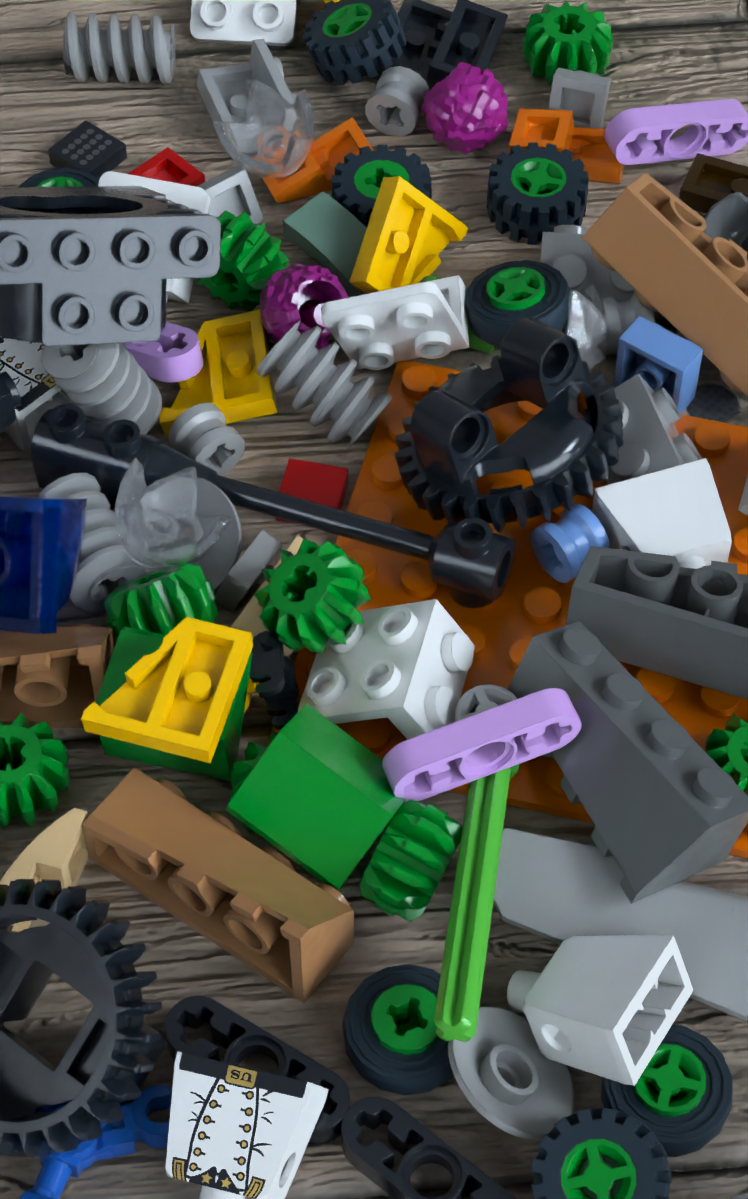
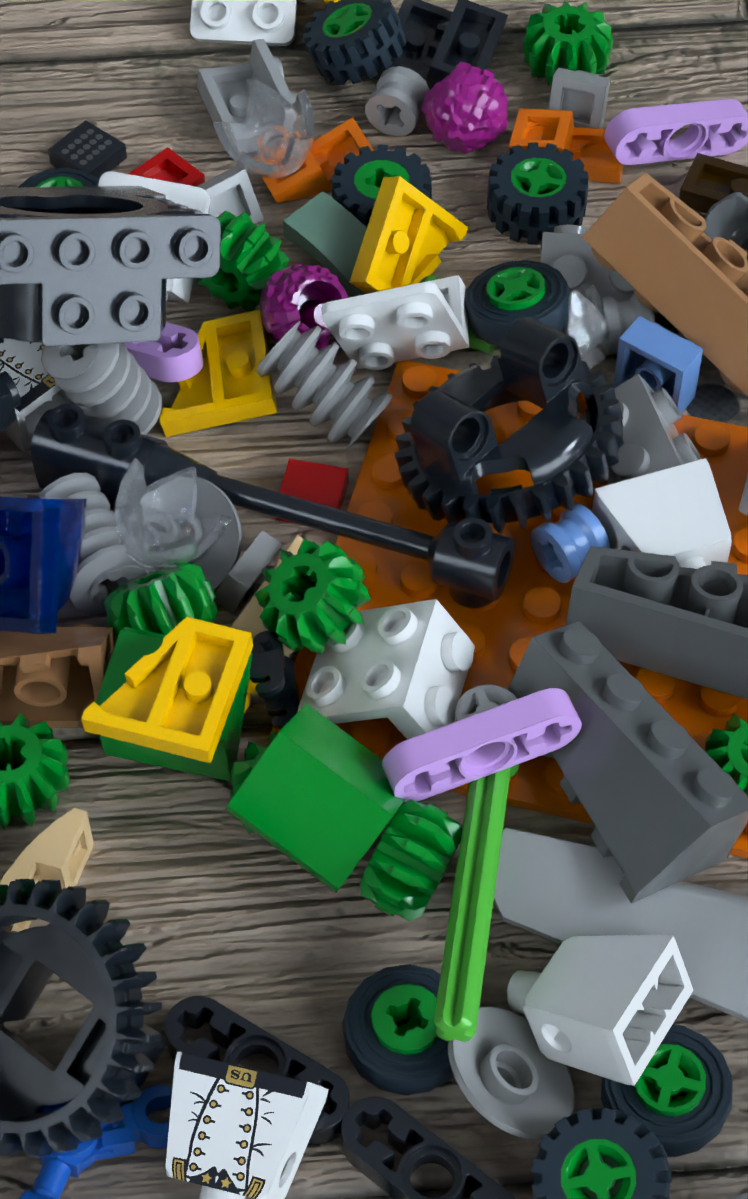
(118, 49): light grey piece -> none
(206, 438): light grey wheel -> none
(220, 883): medium nougat wedge -> none

